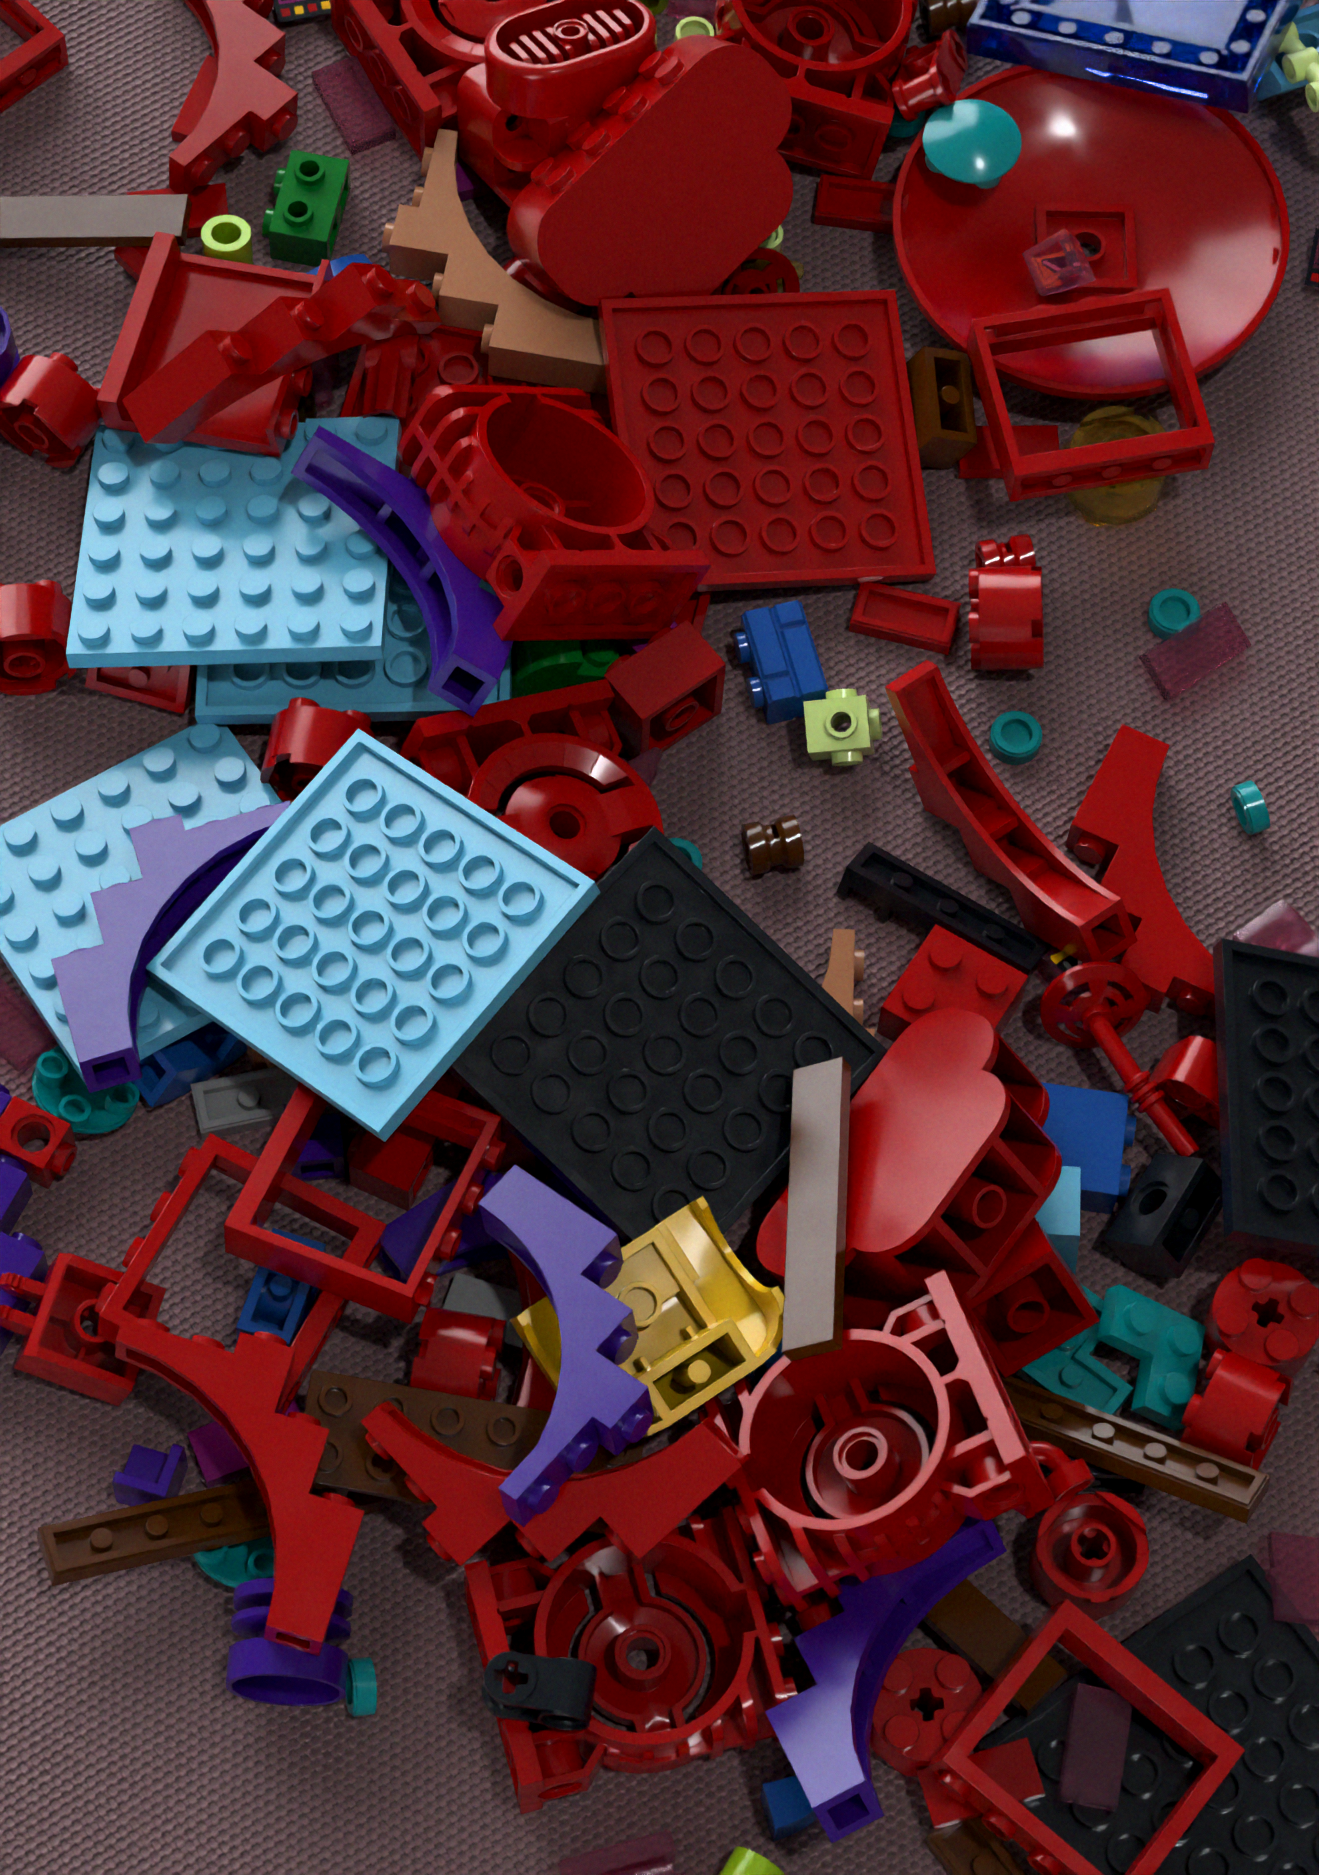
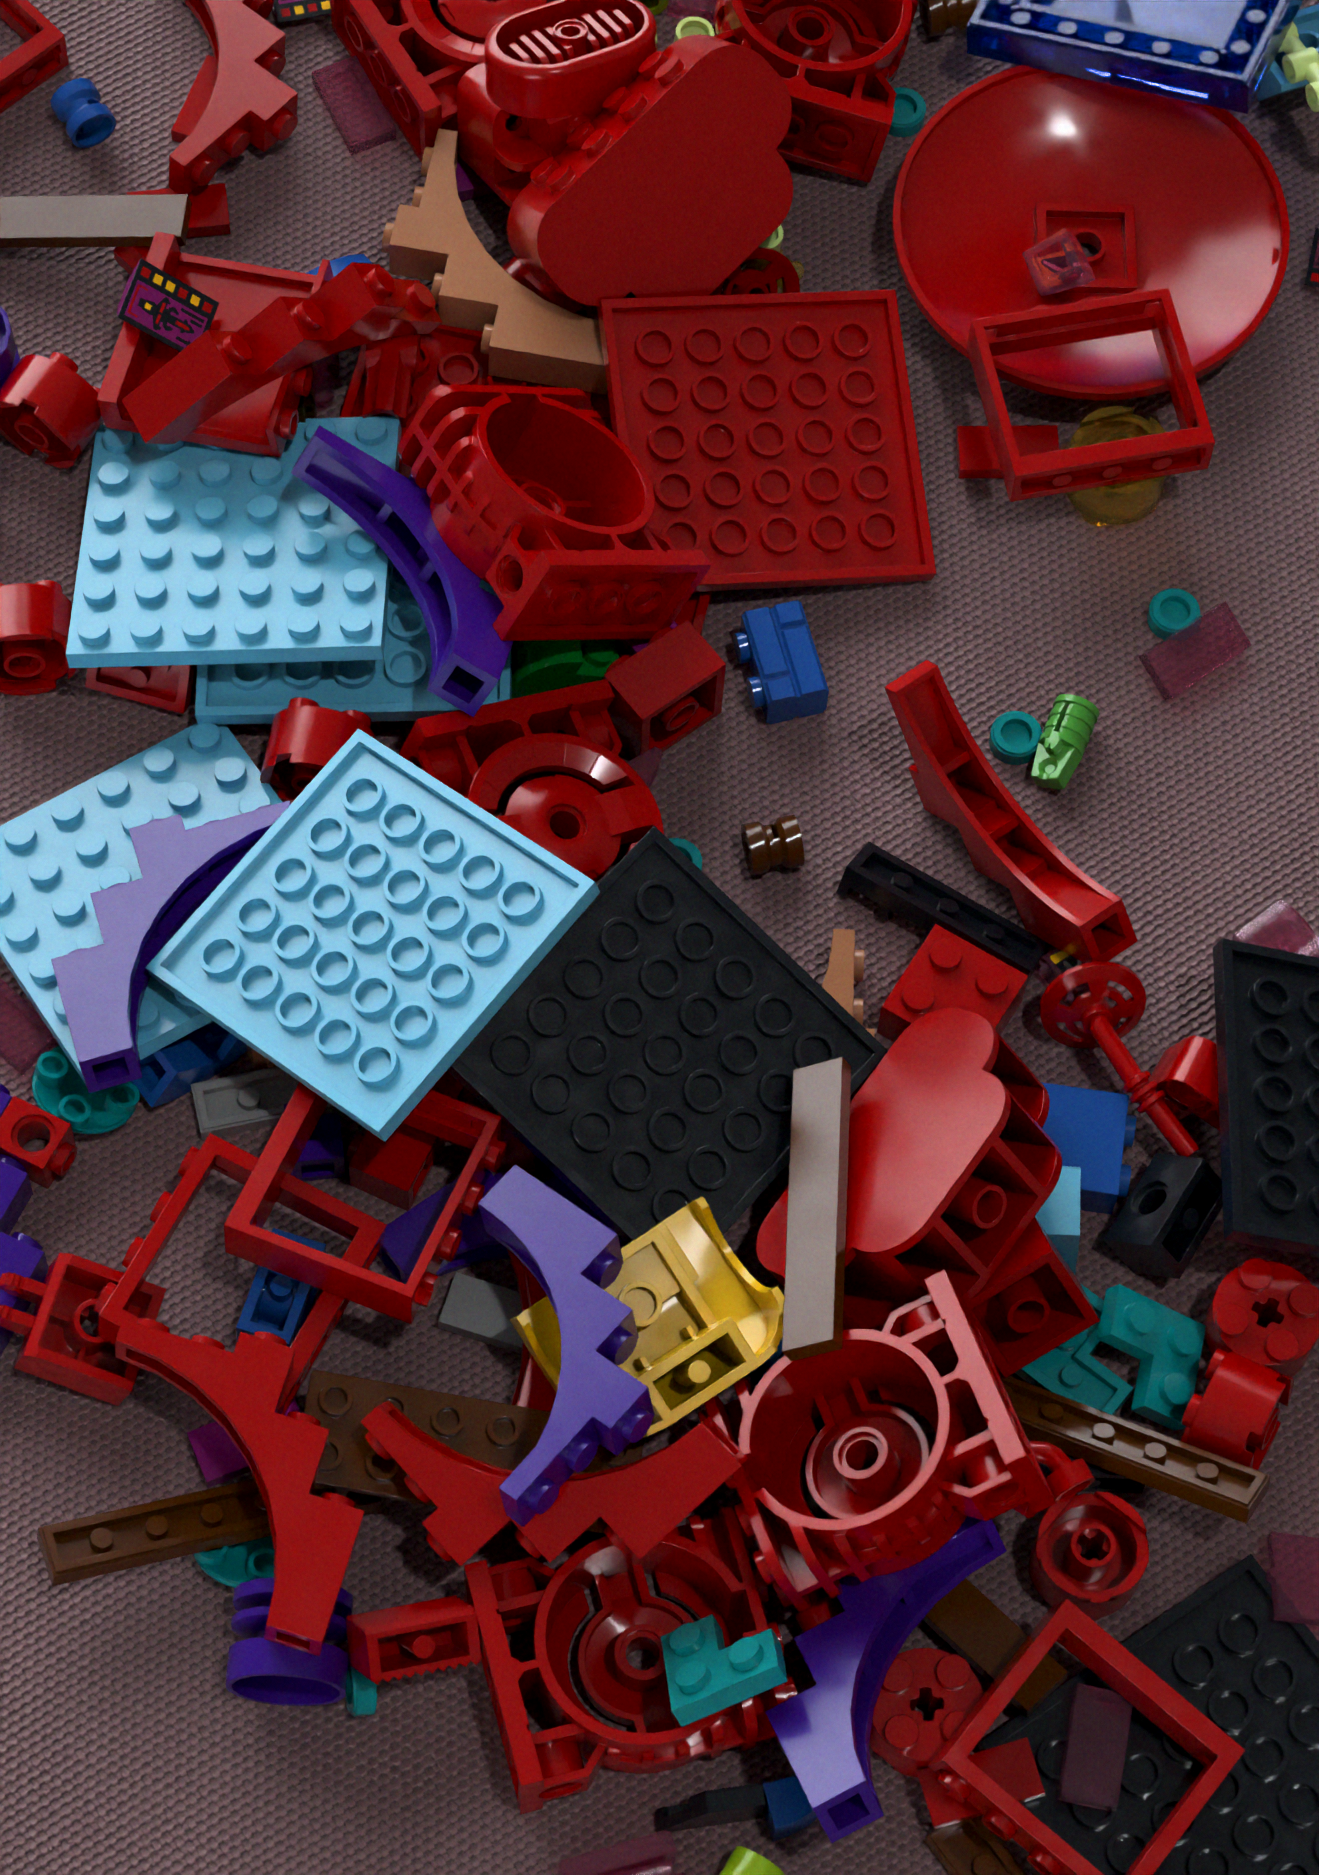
(81, 109): none -> blue wheel
(150, 1475): dark purple panel -> none
(165, 306): none -> piece
(227, 239): lime brick -> none
(308, 208): green brick -> none
(413, 1638): none -> red brick
(459, 1354): red brick -> none
(546, 1691): black piece -> none
(710, 1677): none -> teal plate
(713, 1808): none -> black tile
(827, 715): yellowish green brick -> none
(855, 204): red tile -> none
(905, 617): red tile -> none
(930, 75): red piece -> none
(942, 405): reddish brown brick -> none
(971, 142): teal dish -> none
(1006, 618): red brick -> none
(1015, 552): red wheel -> none
(1063, 741): none -> bright green hinge
(1118, 831): red arch -> none
(1250, 807): teal tile -> none

